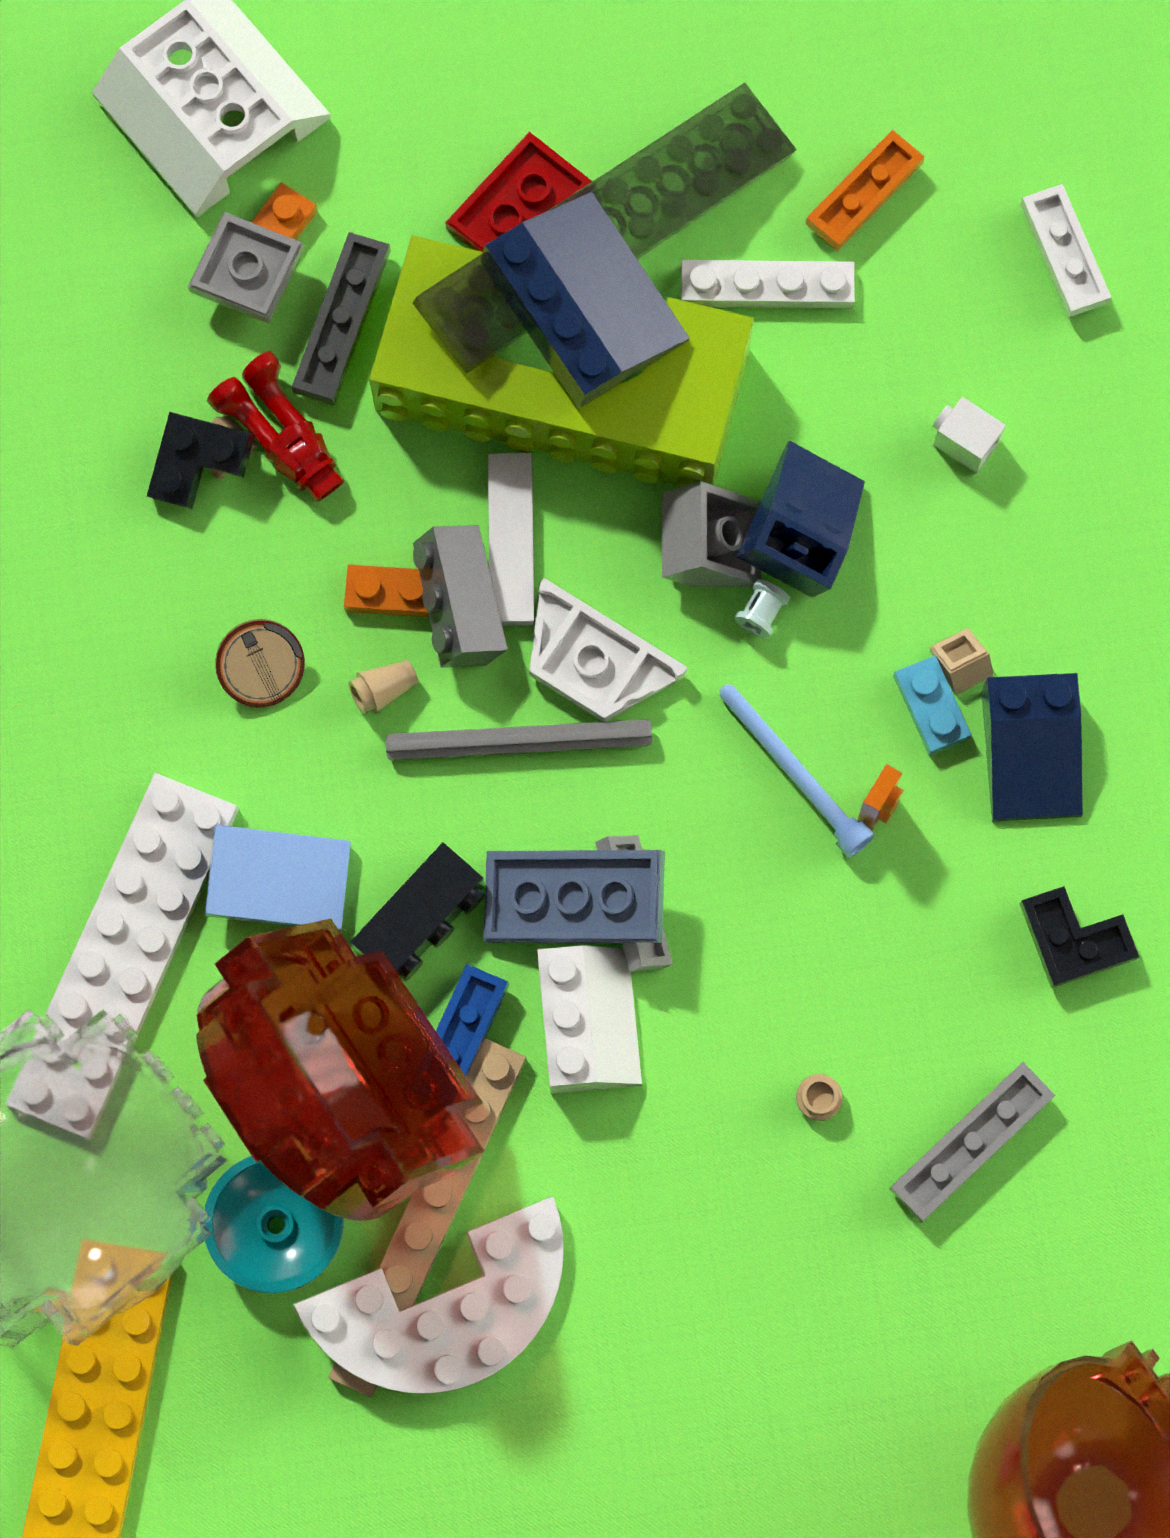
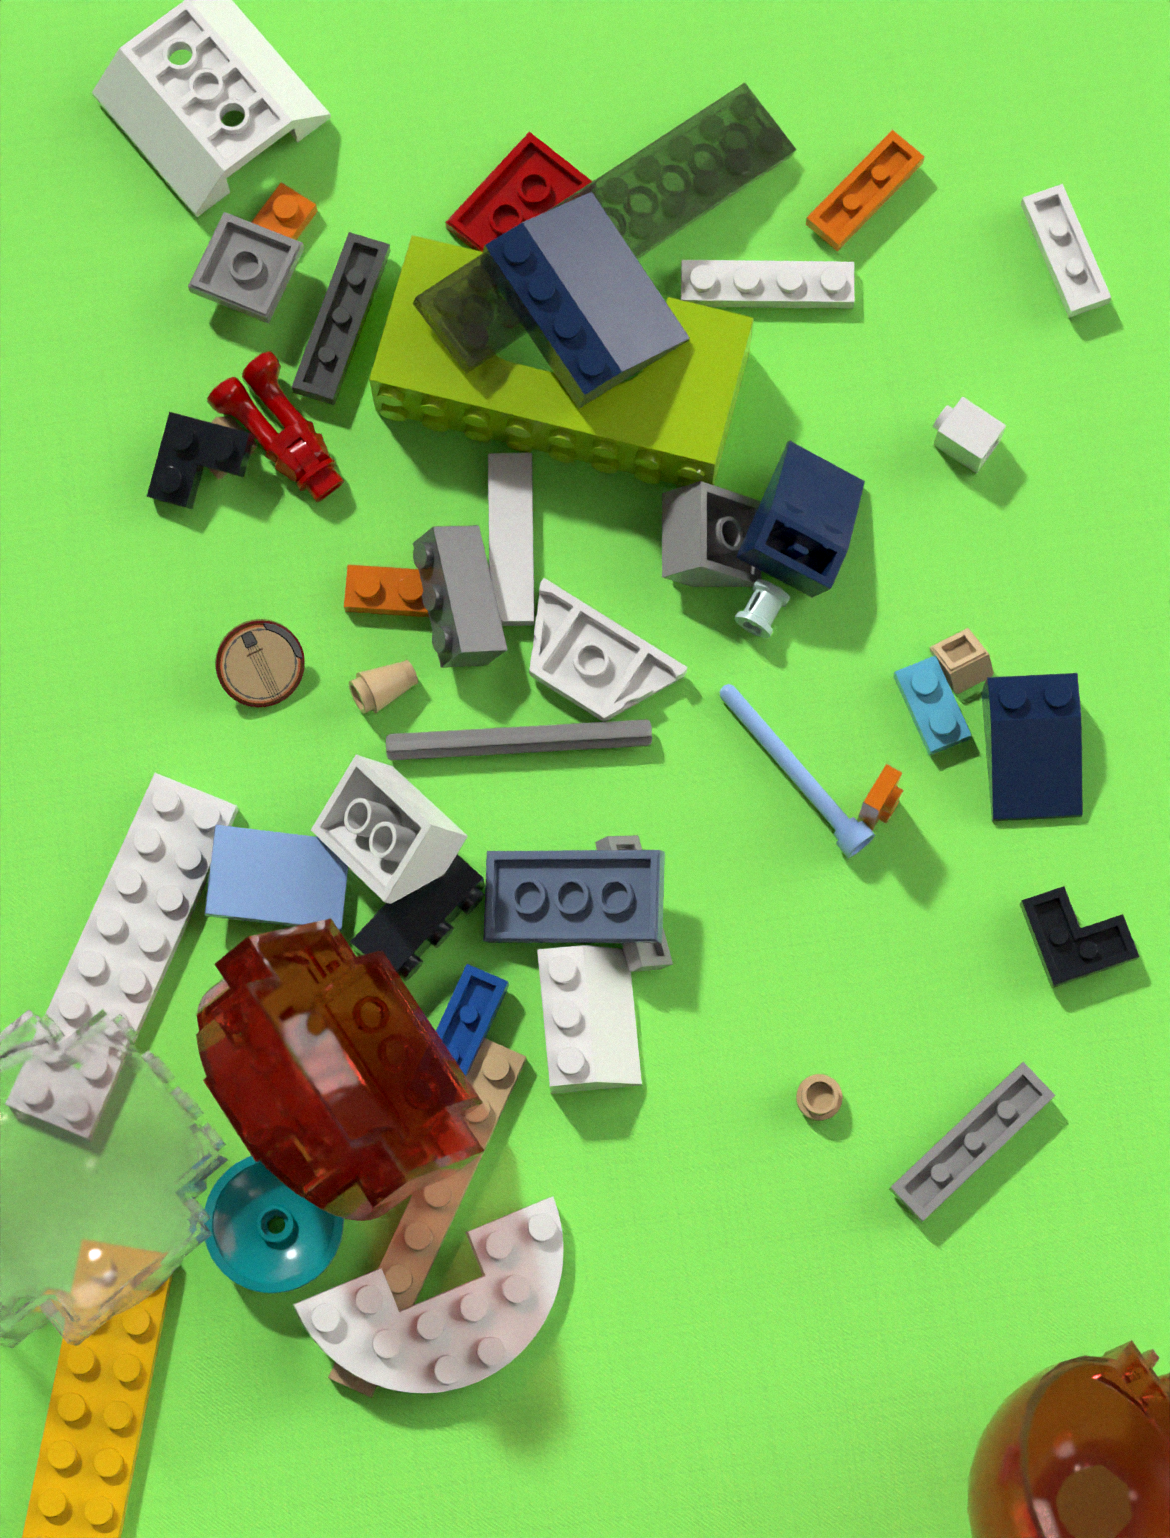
(387, 830): none -> white slope

